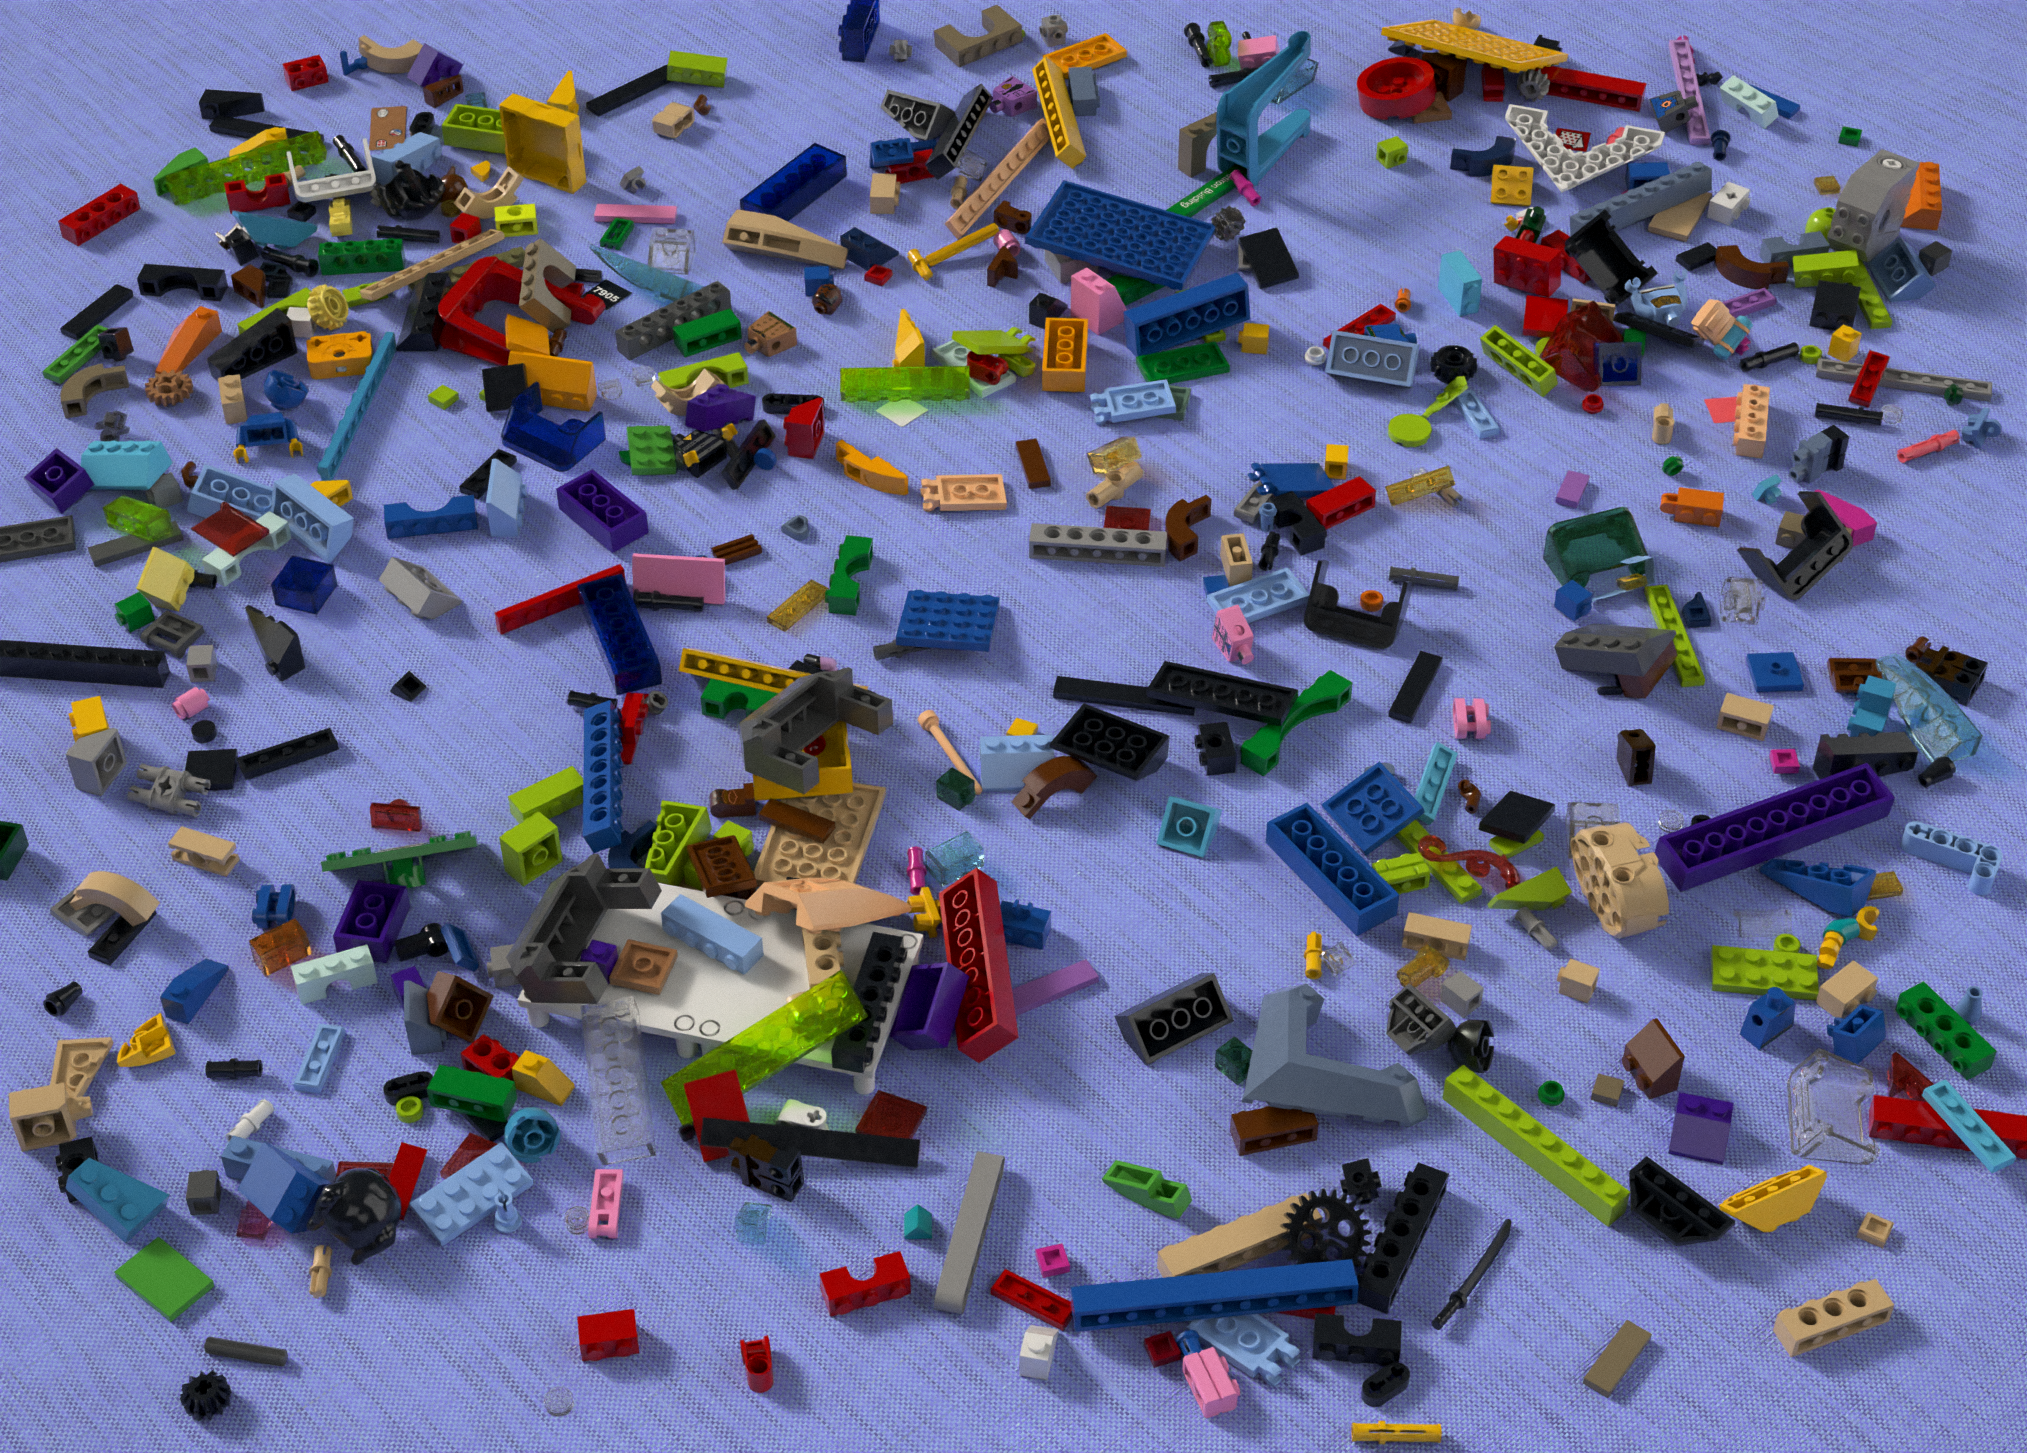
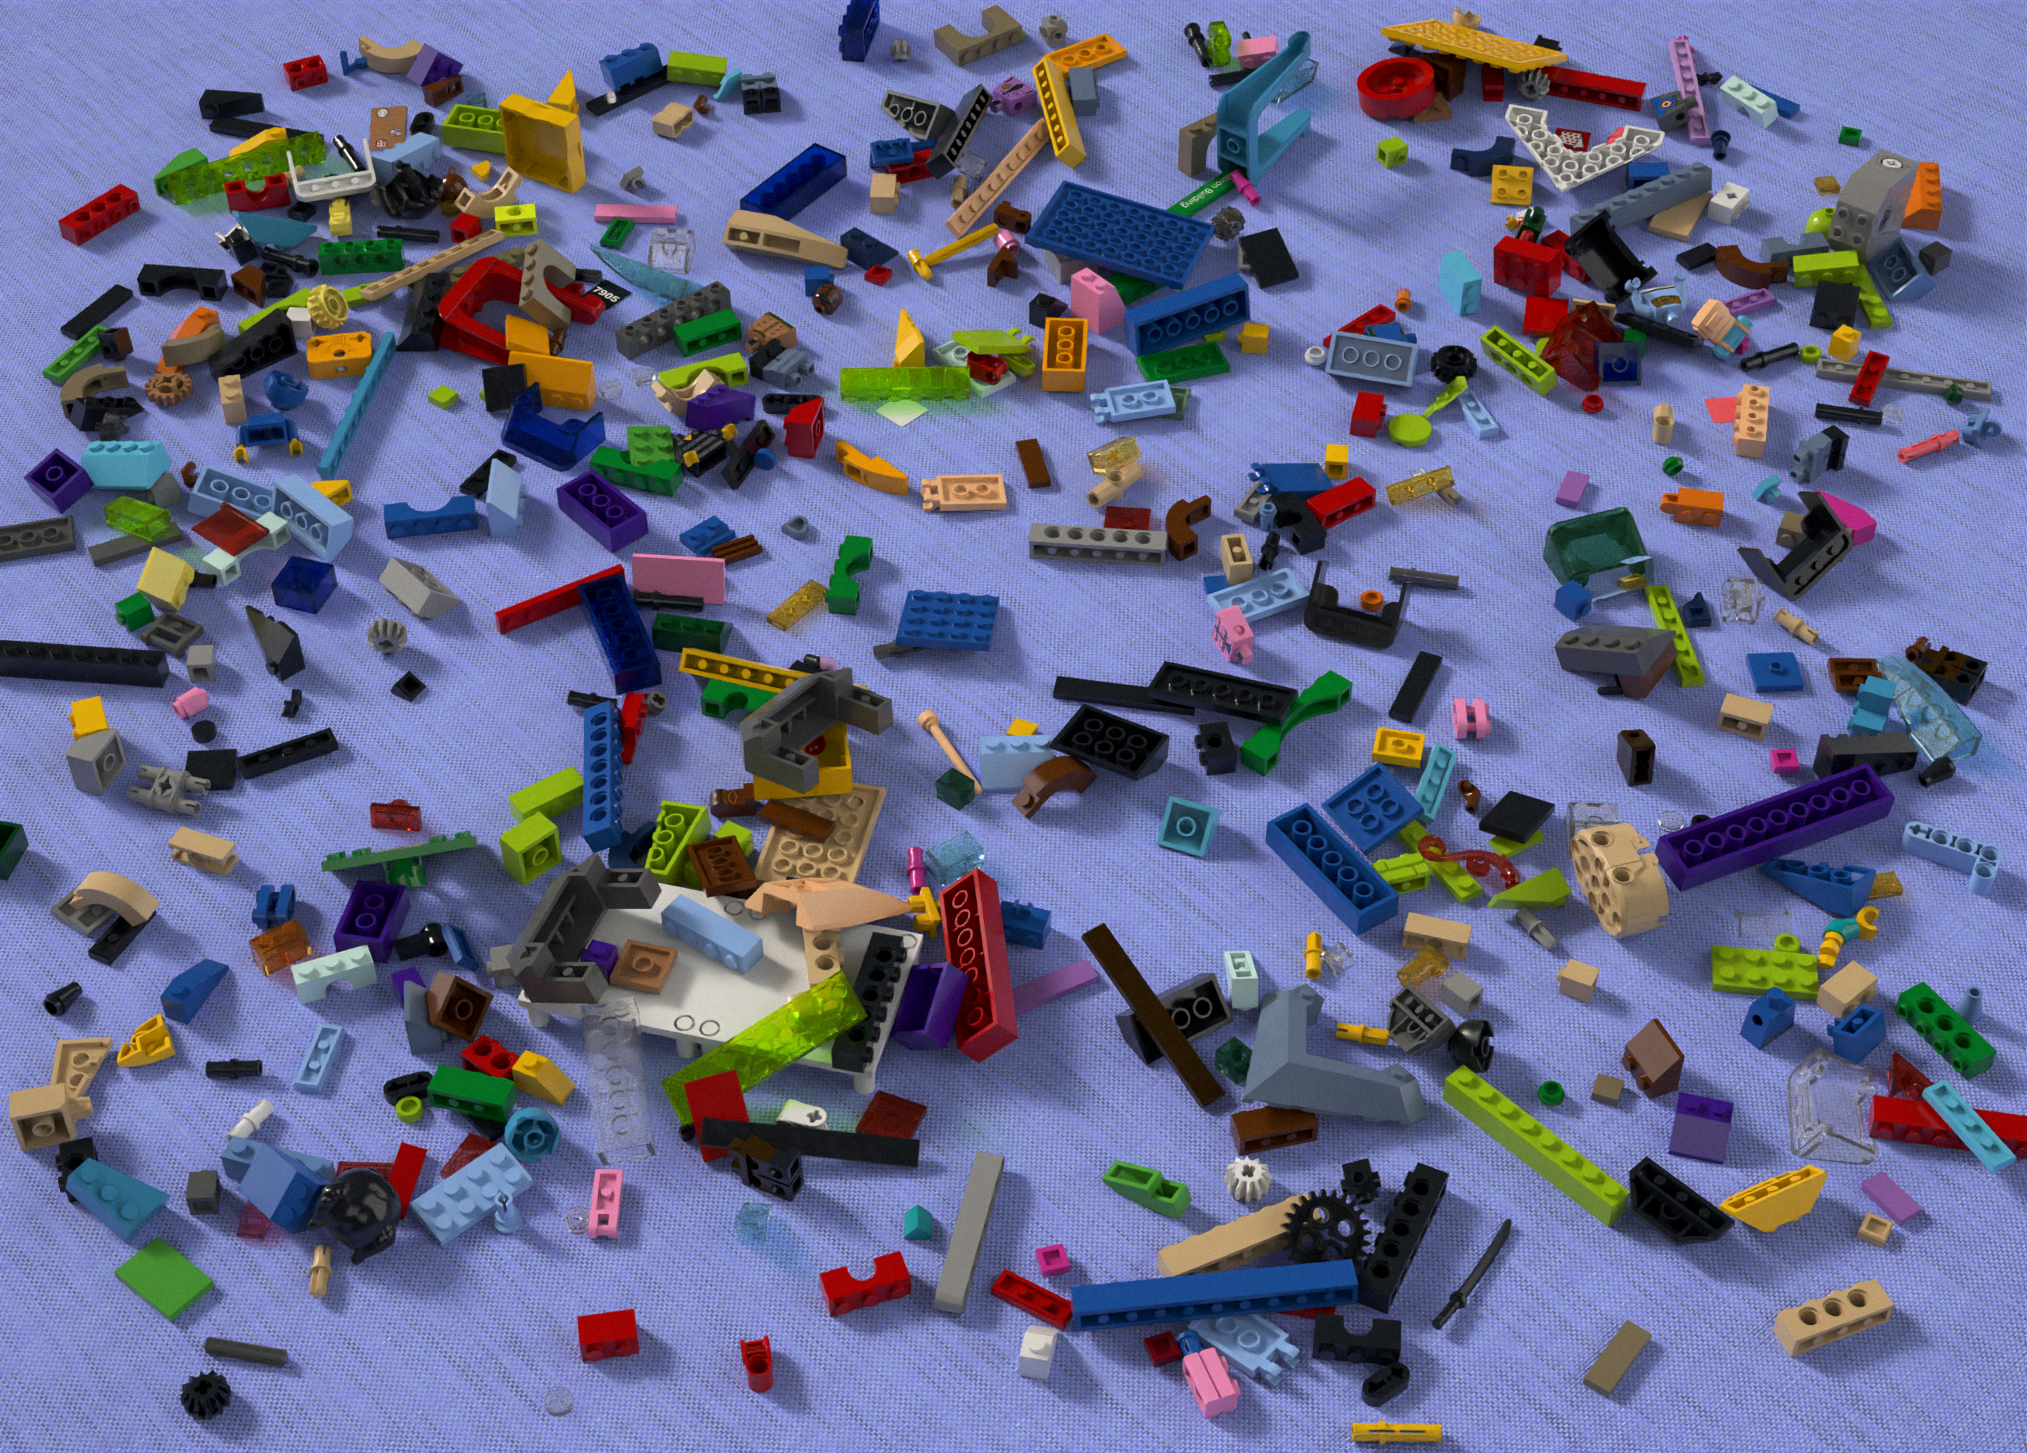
(91, 410): none -> black slope
(195, 348): none -> dark tan arch
(292, 706): none -> black piece
(387, 636): none -> light grey gear
(630, 65): none -> blue wedge
(660, 477): none -> green arch
(681, 632): none -> dark green slope
(707, 535): none -> blue plate
(730, 84): none -> medium azure tile
(758, 87): none -> black hips
(780, 365): none -> sand blue hips
(1152, 1015): none -> dark brown tile
(1241, 980): none -> light aqua slope
(1247, 1179): none -> white gear
(1362, 1034): none -> yellow axle
(1368, 414): none -> red brick
(1398, 747): none -> yellow plate
(1796, 626): none -> tan pin
(1891, 1198): none -> medium lavender tile

